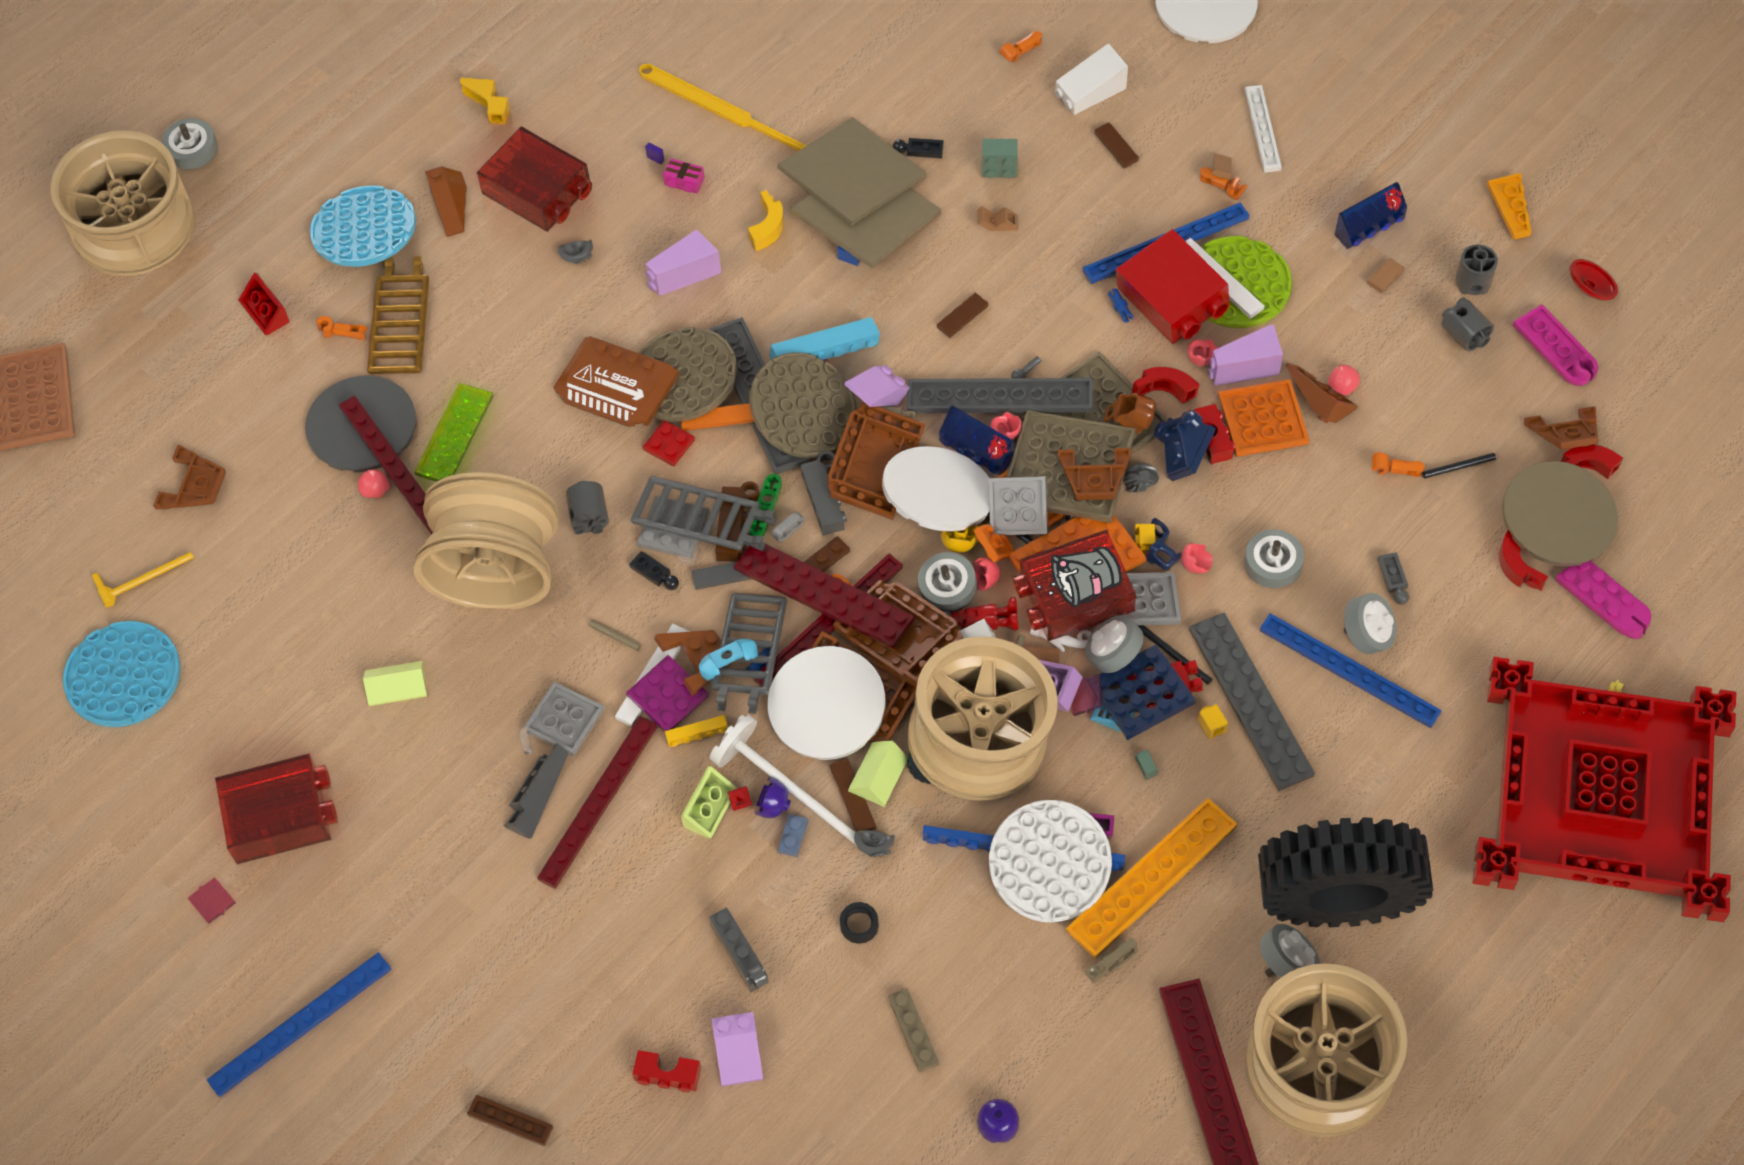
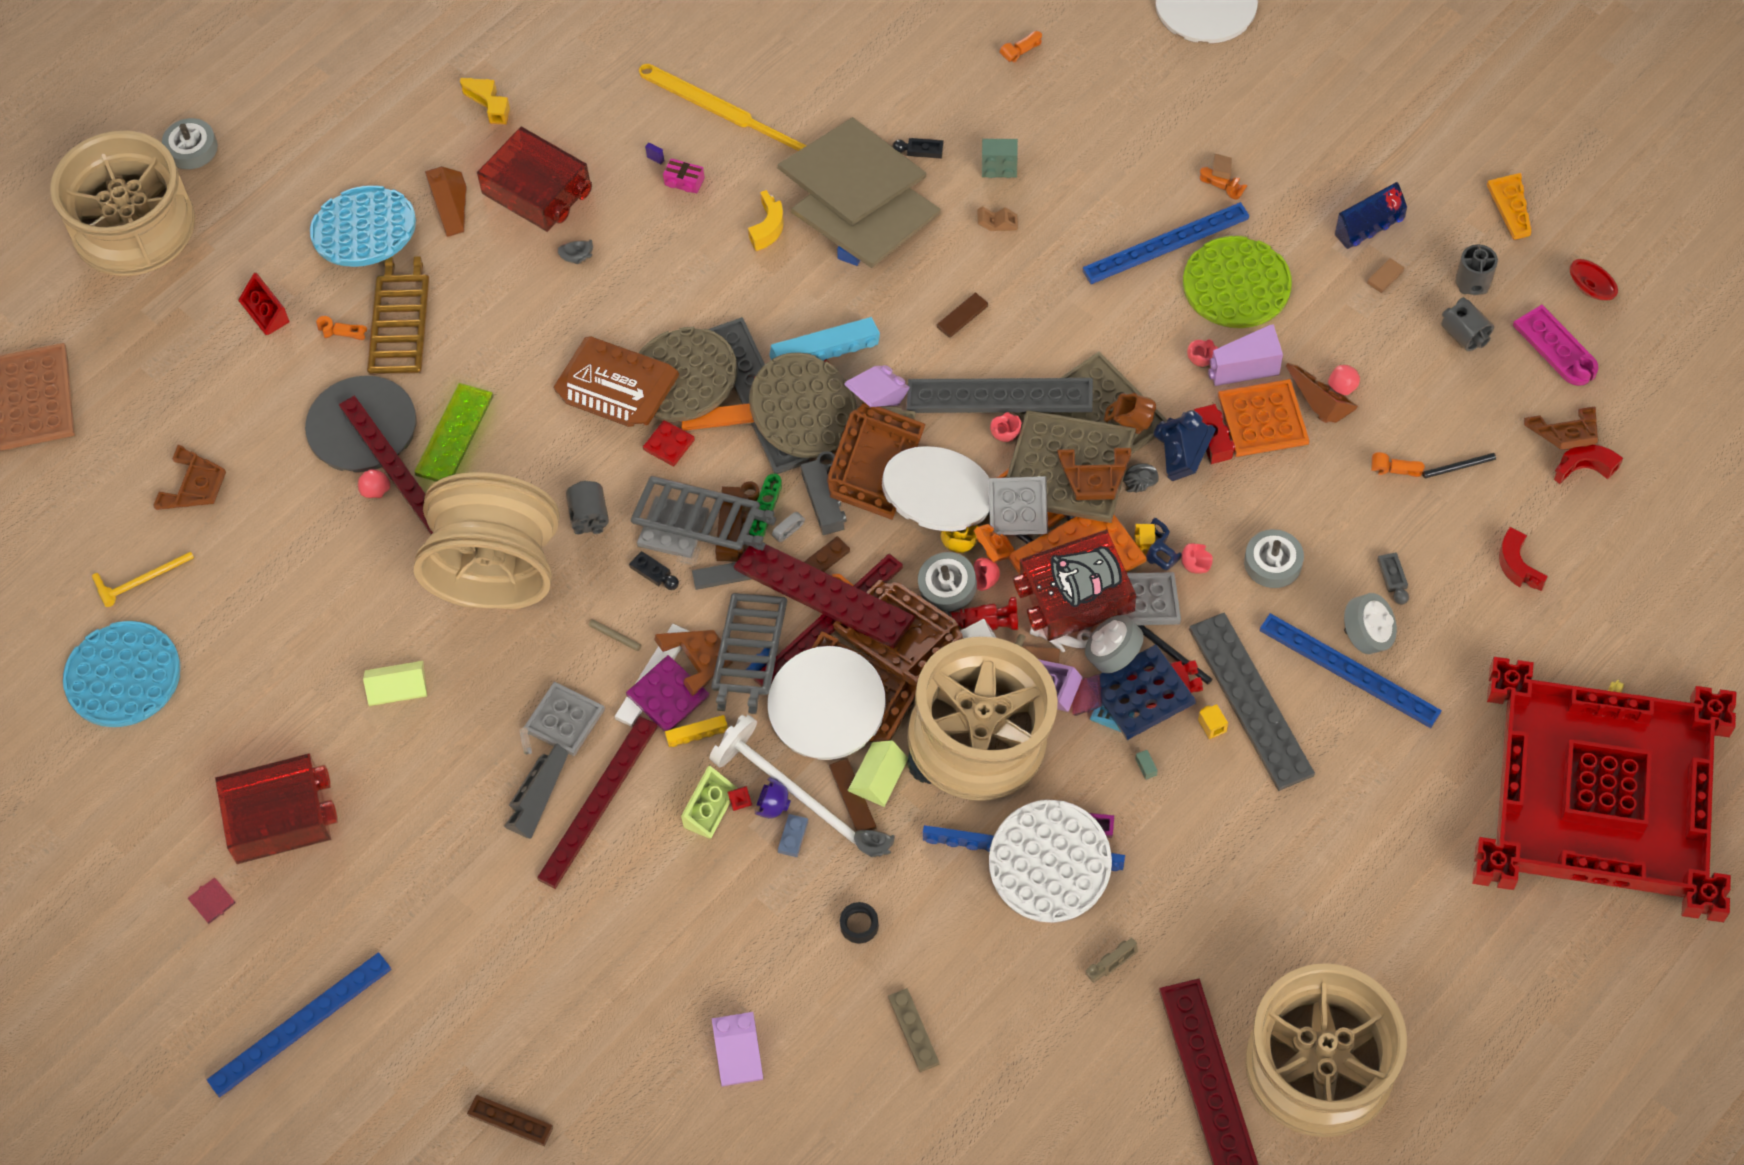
(683, 264): lavender slope -> none
(683, 1076): red arch -> none
(712, 662): medium azure piece -> none
(738, 949): dark grey hinge -> none
(976, 441): clear blue slope -> none
(998, 1121): dark purple cylinder -> none
(1021, 373): dark grey bar -> none
(1093, 80): white slope -> none
(1116, 145): reddish brown tile -> none
(1120, 305): blue pin -> none
(1151, 878): light orange plate -> none
(1168, 380): red arch -> none
(1173, 287): red brick -> none
(1237, 293): white tile -> none
(1262, 128): white tile -> none
(1286, 950): wheel -> none
(1345, 872): black tyre -> none
(1560, 513): dark tan tile -> none
(1606, 599): dark pink plate -> none

